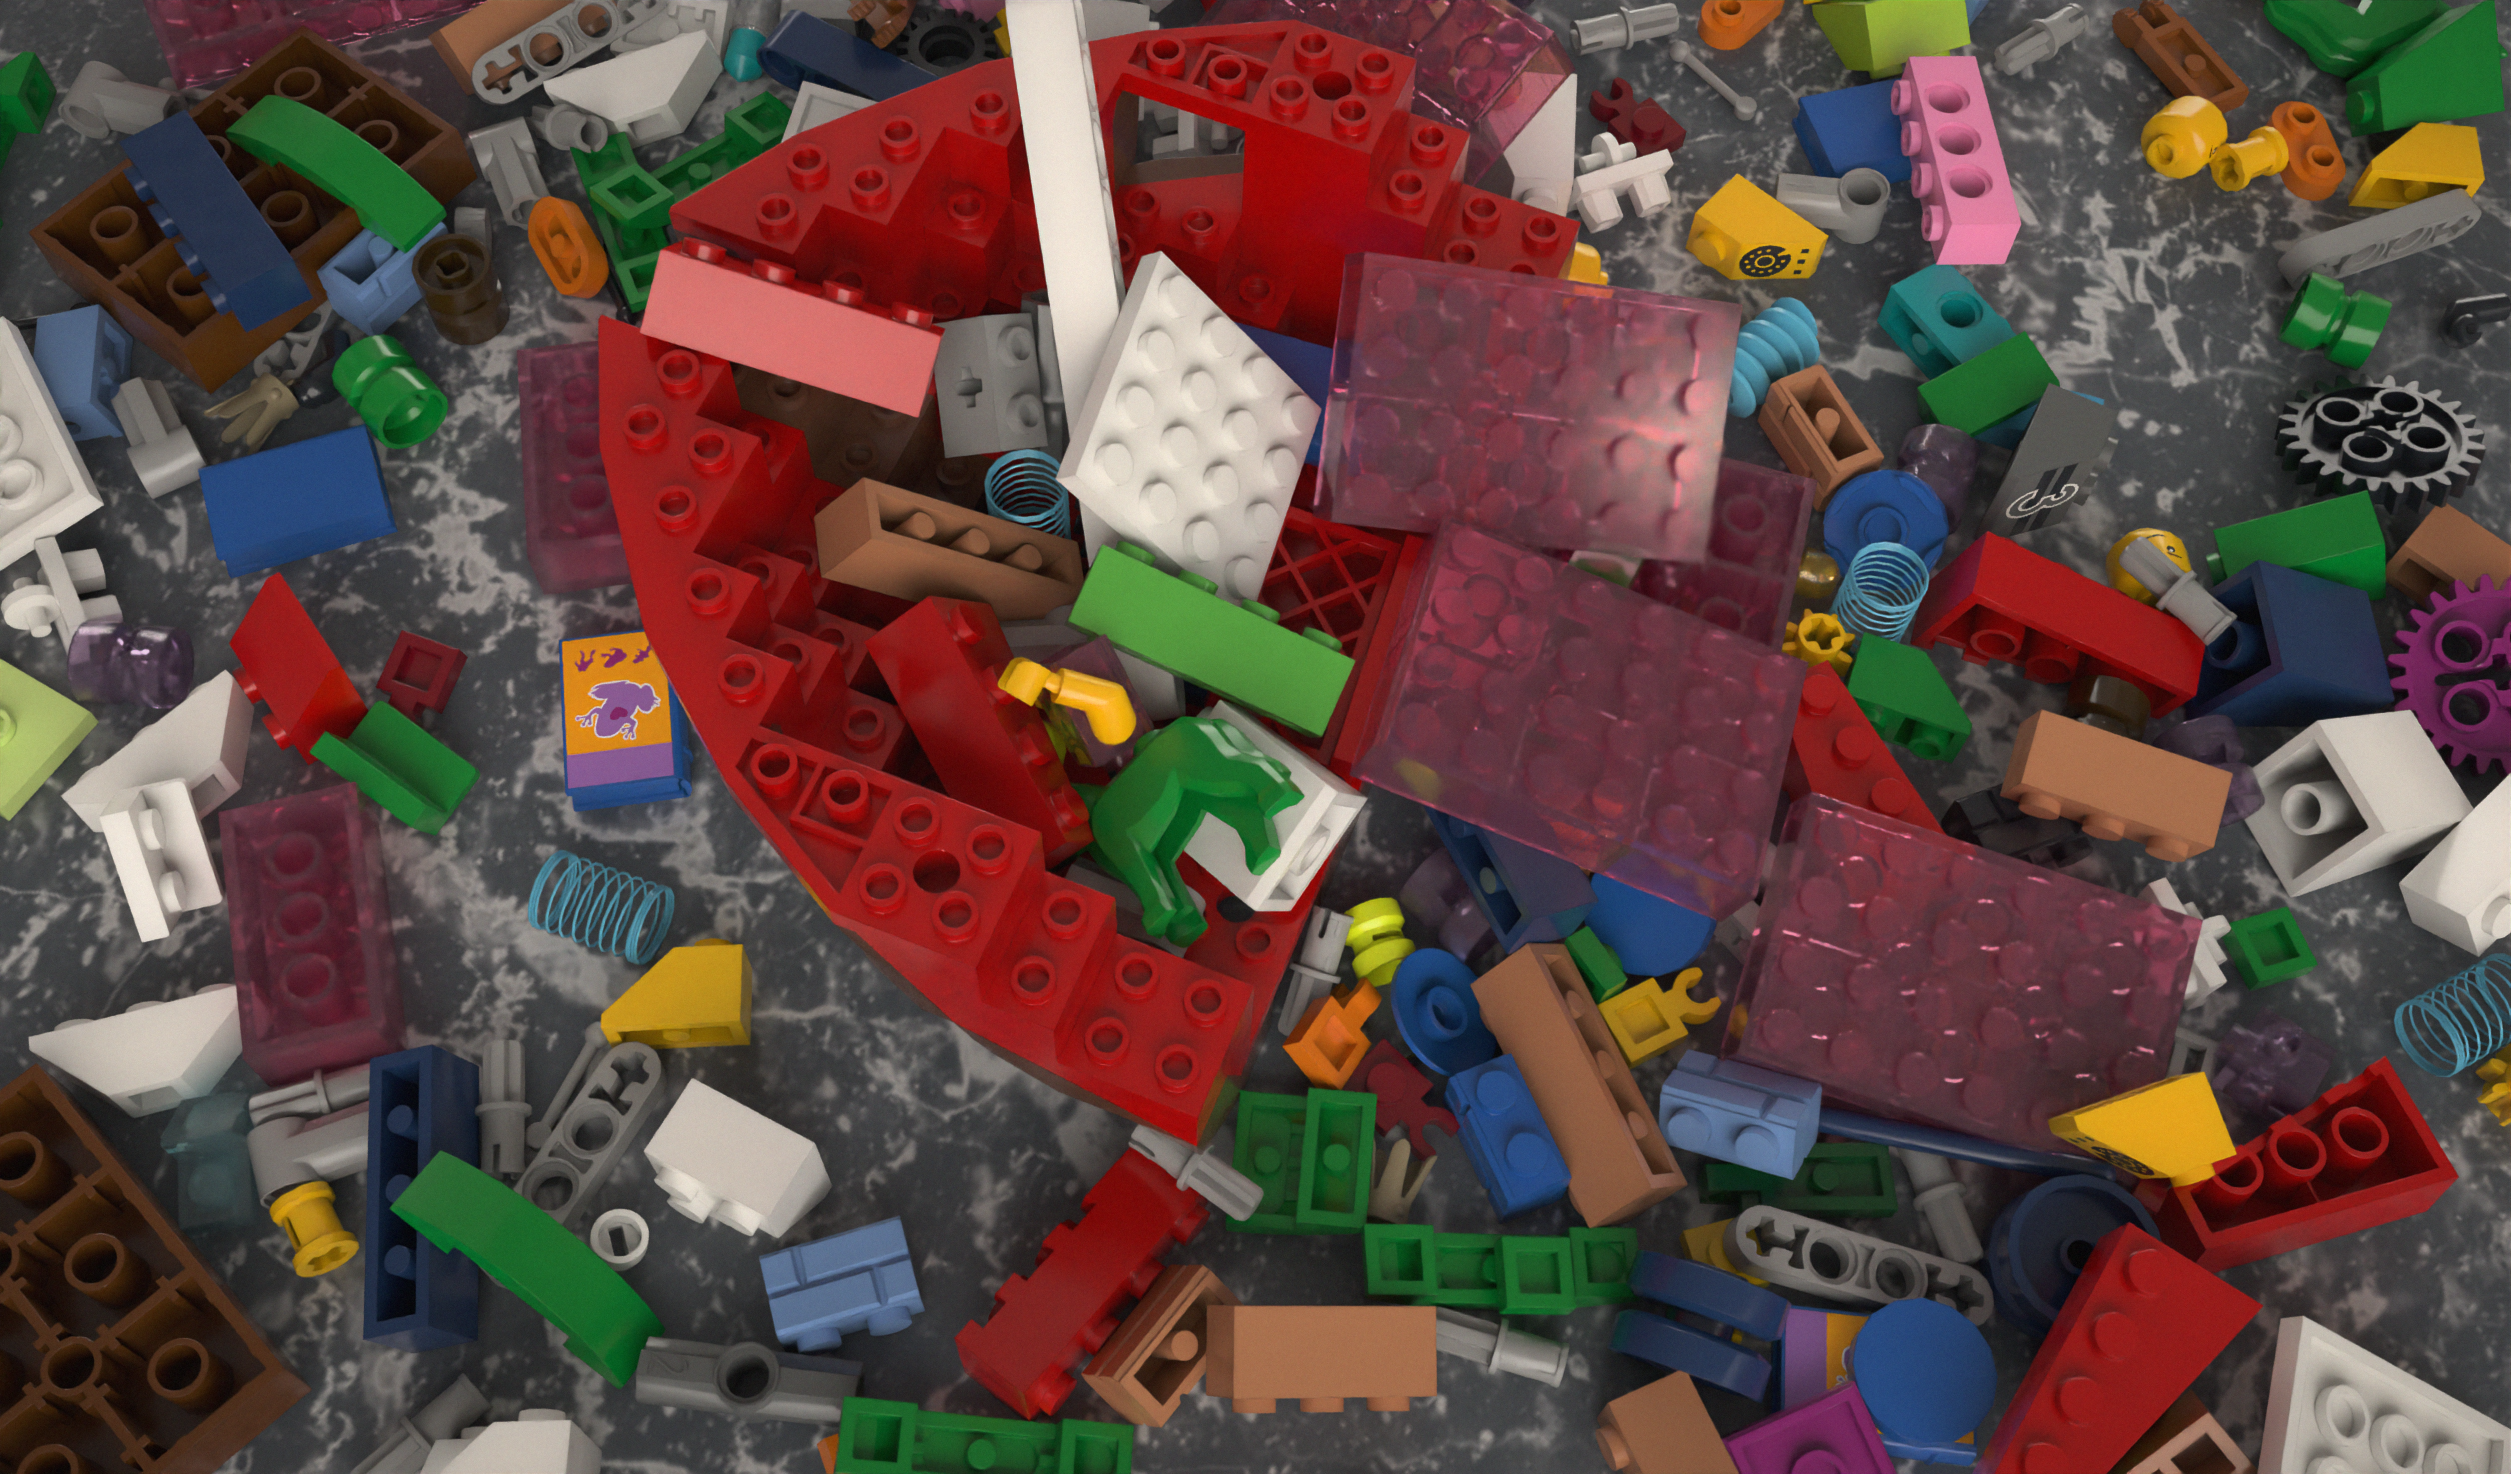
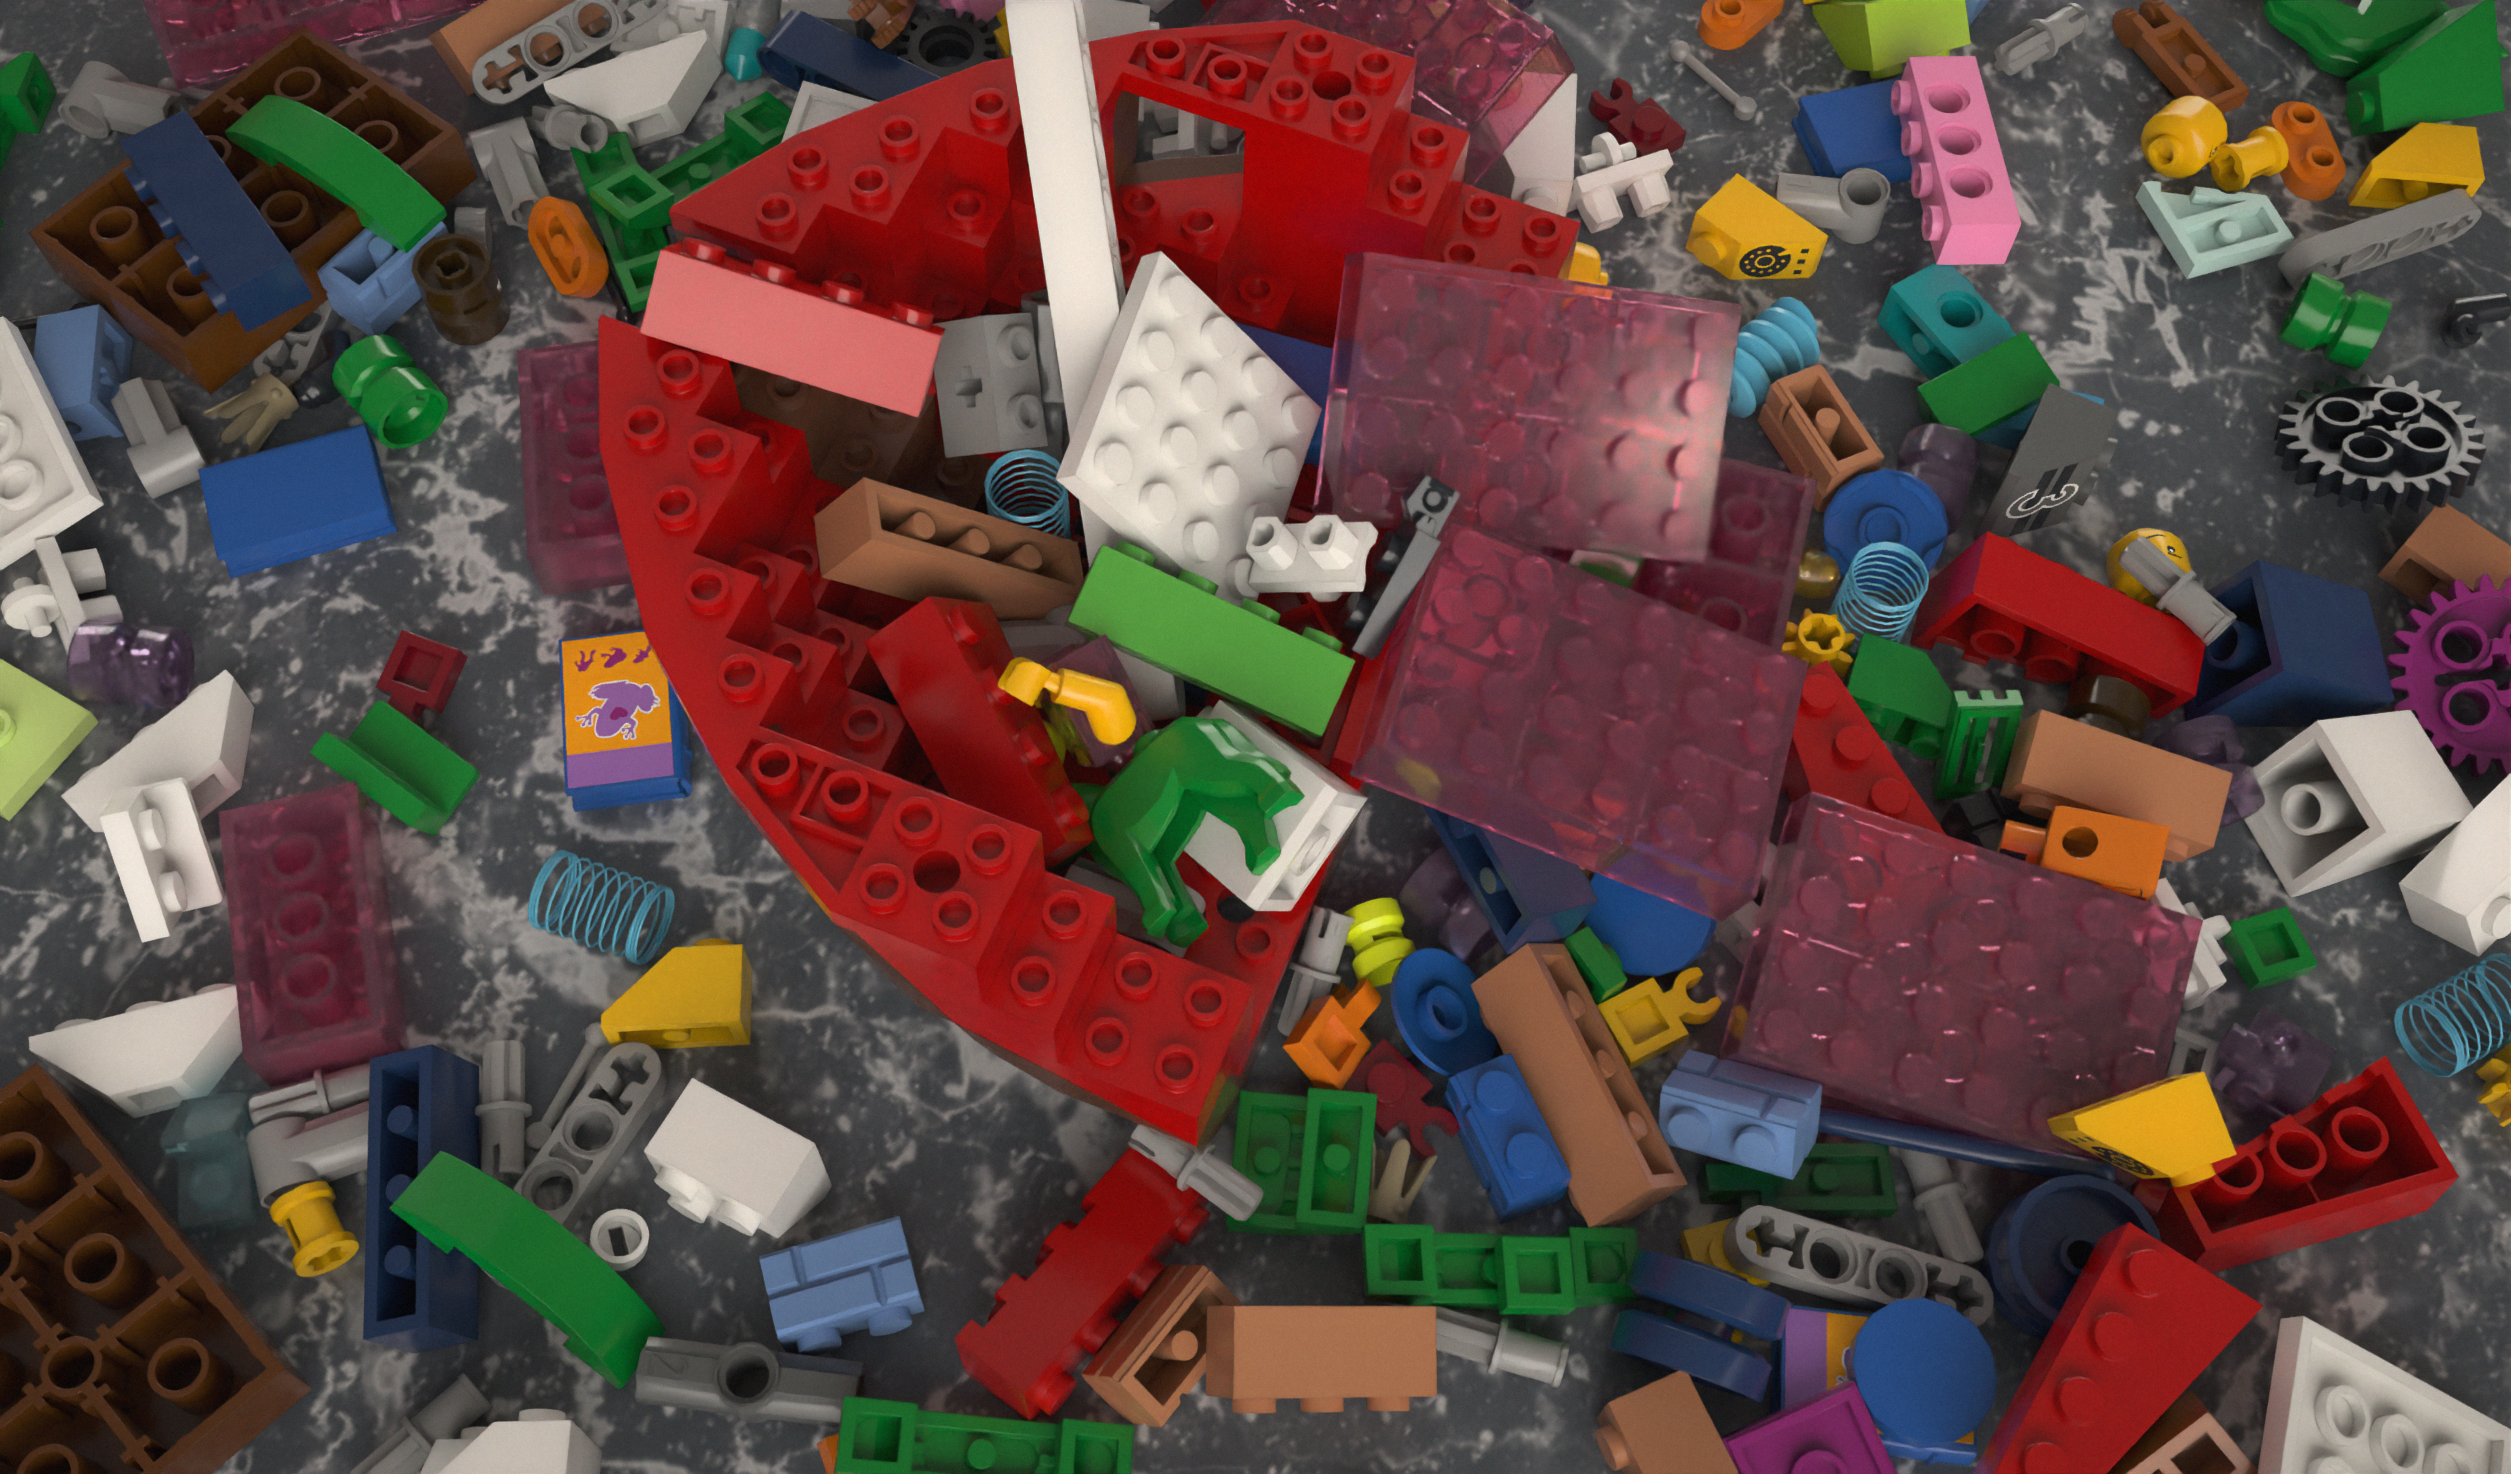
(293, 672): red slope -> none
(1310, 556): none -> white hips
(1398, 566): none -> black hinge
(1622, 28): light grey axle -> none
(1981, 710): none -> green tile
(2093, 848): none -> orange torso
(2214, 227): none -> light aqua wing
(2324, 539): green slope -> none

